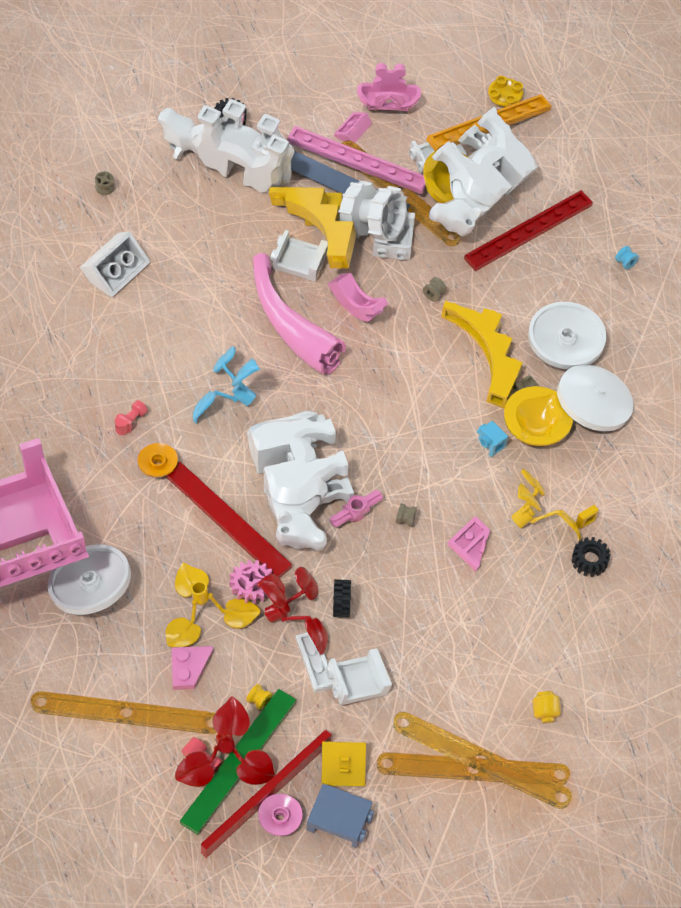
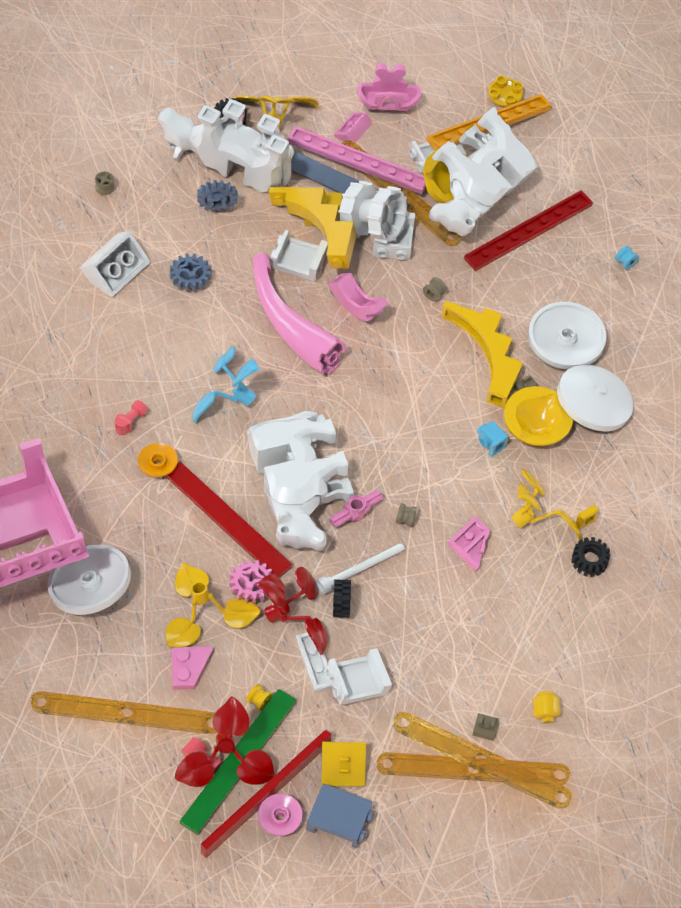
(190, 272): none -> sand blue gear
(217, 196): none -> sand blue gear
(300, 99): none -> yellow plant
(326, 584): none -> white piece
(485, 726): none -> dark tan tile

